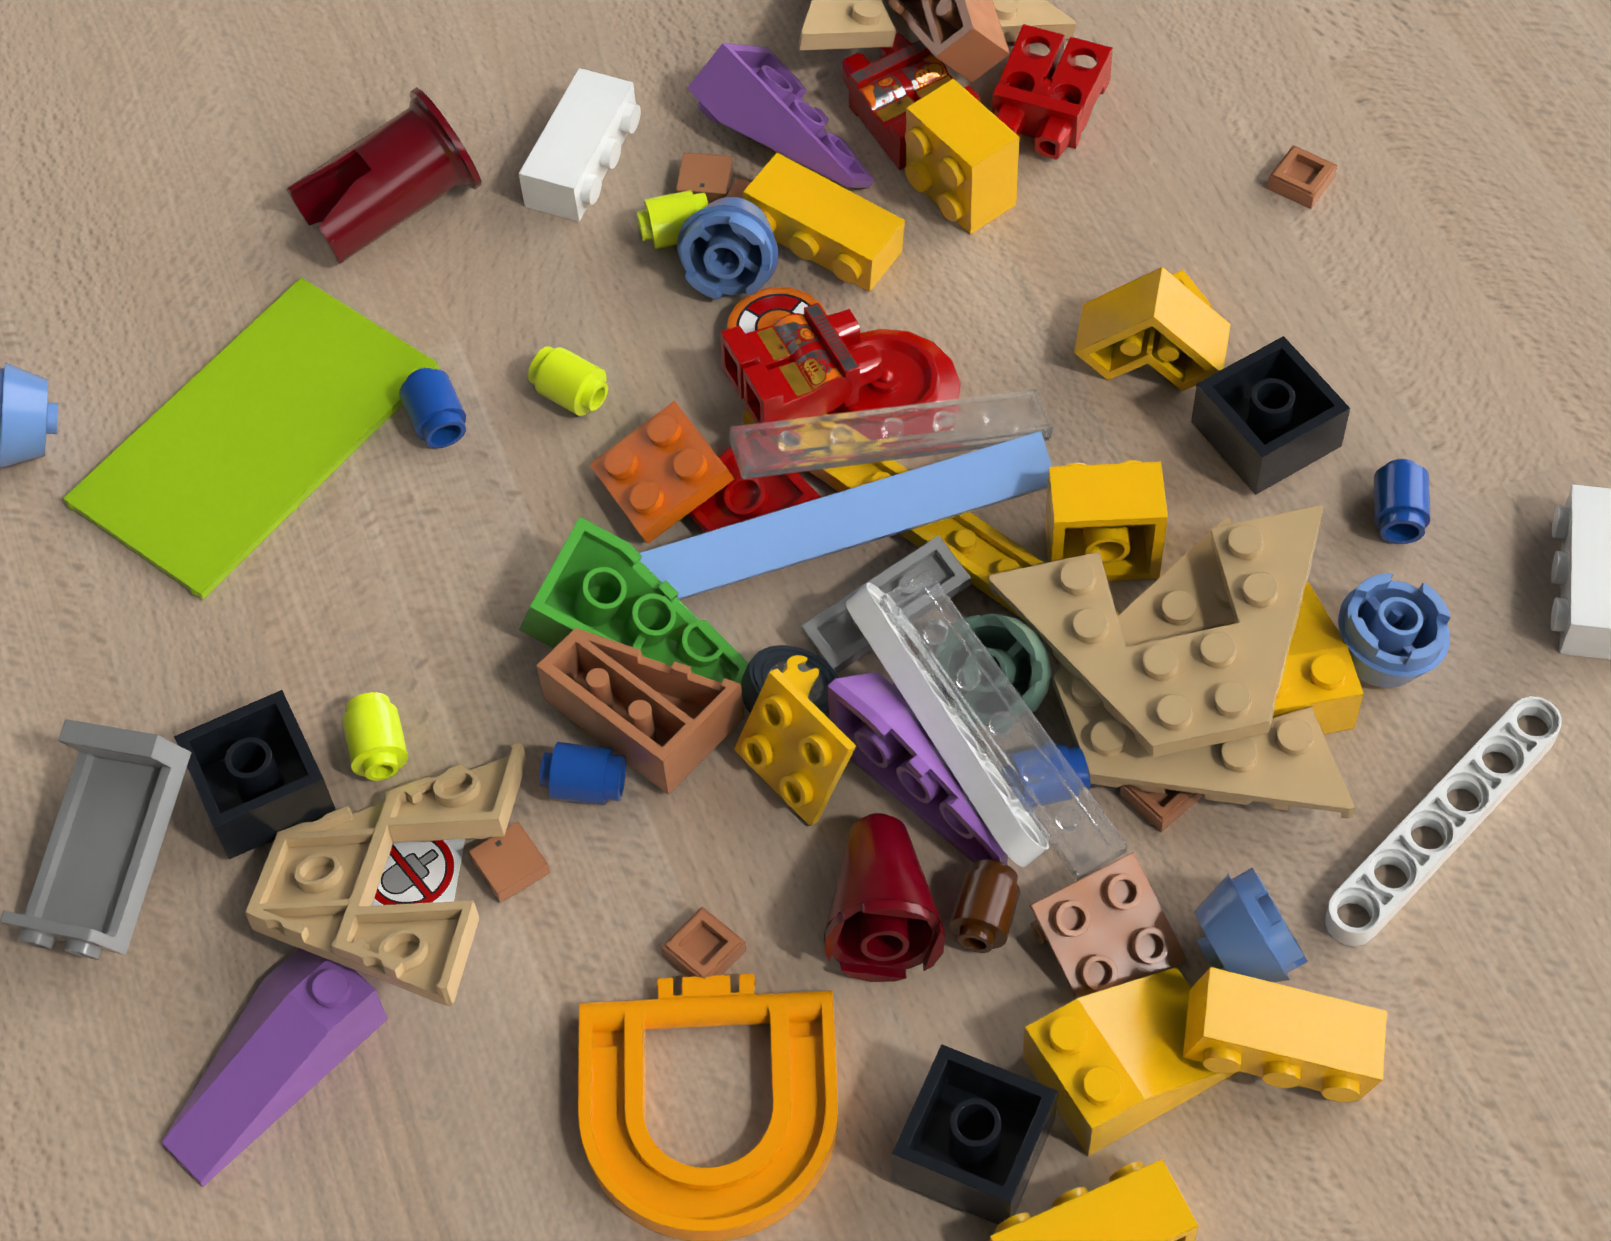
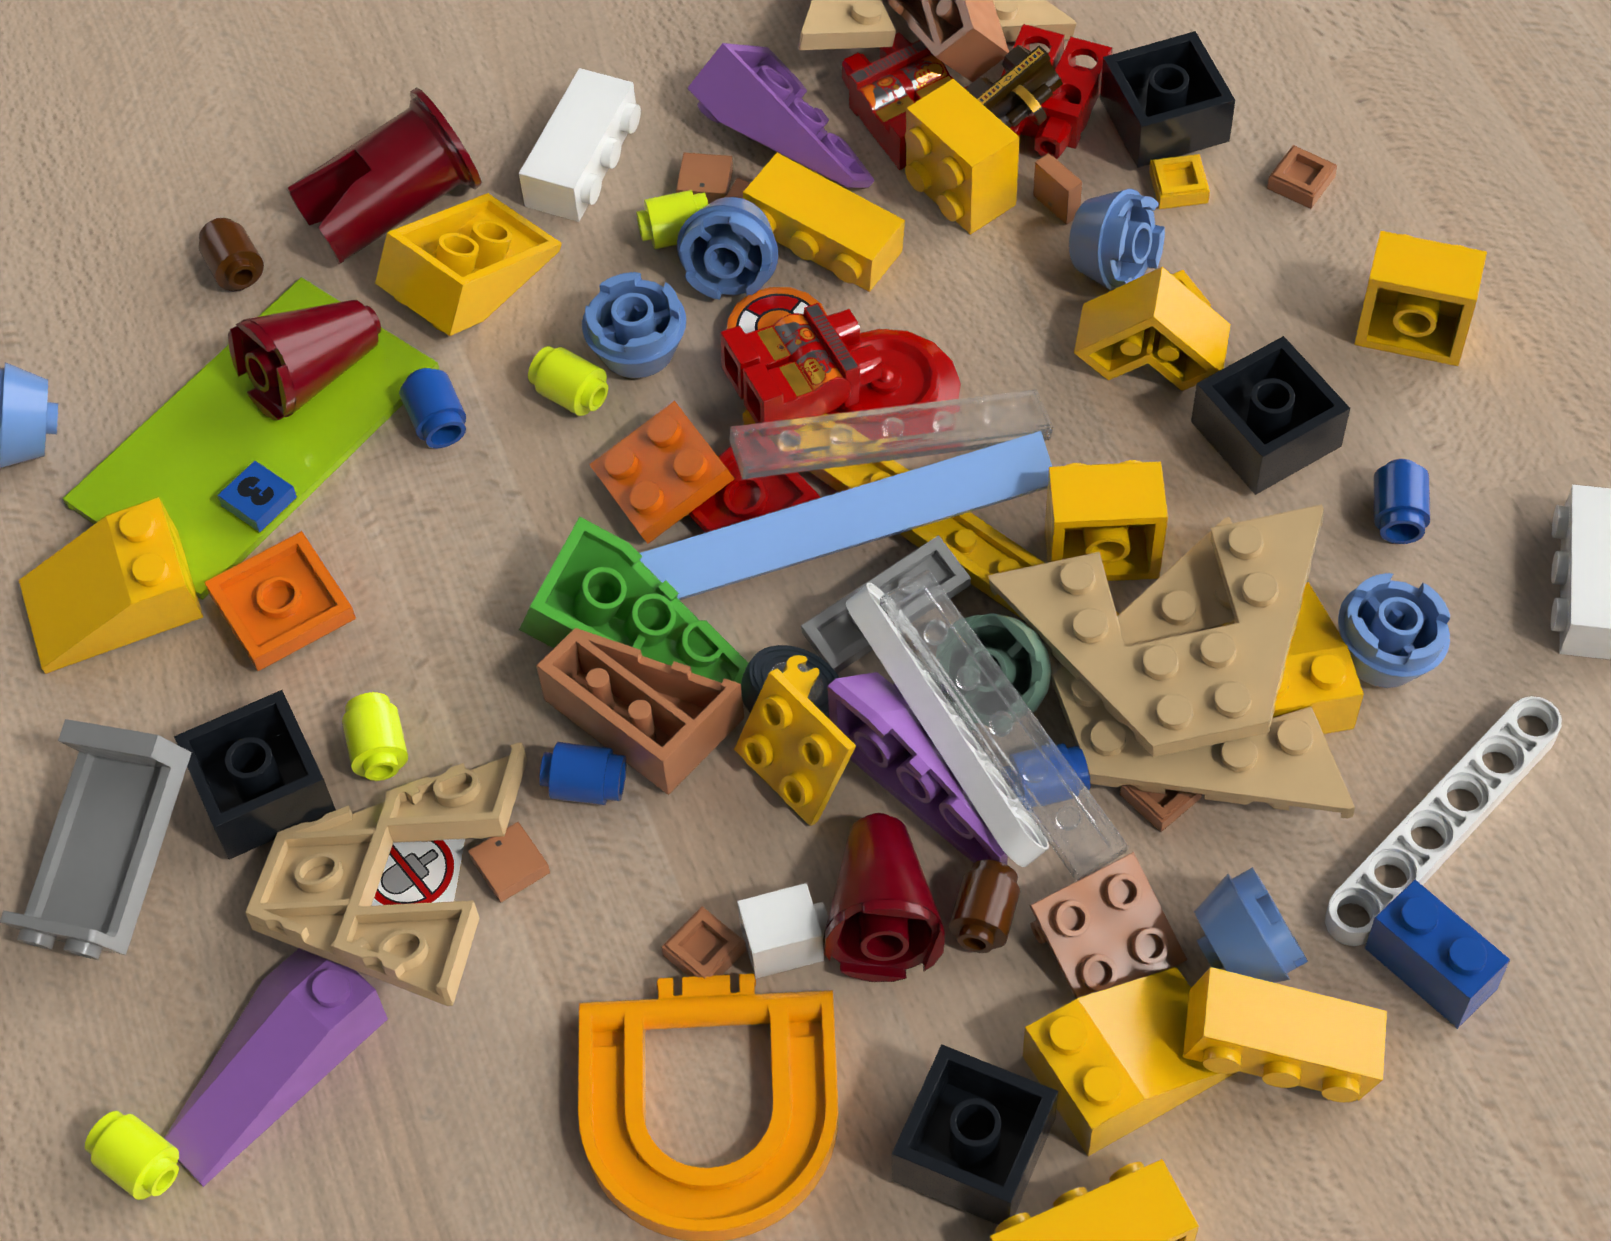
(110, 587): none -> yellow slope
(132, 1155): none -> neon yellow brick
(230, 254): none -> reddish brown brick
(257, 496): none -> blue tile
(280, 600): none -> orange plate
(300, 352): none -> dark red cone
(463, 261): none -> yellow slope
(634, 325): none -> medium blue cone
(782, 930): none -> white brick
(1021, 89): none -> dark brown hips
(1057, 188): none -> nougat tile
(1116, 237): none -> medium blue cone
(1167, 99): none -> black brick
(1179, 181): none -> yellow tile
(1420, 298): none -> yellow brick
(1436, 953): none -> blue brick

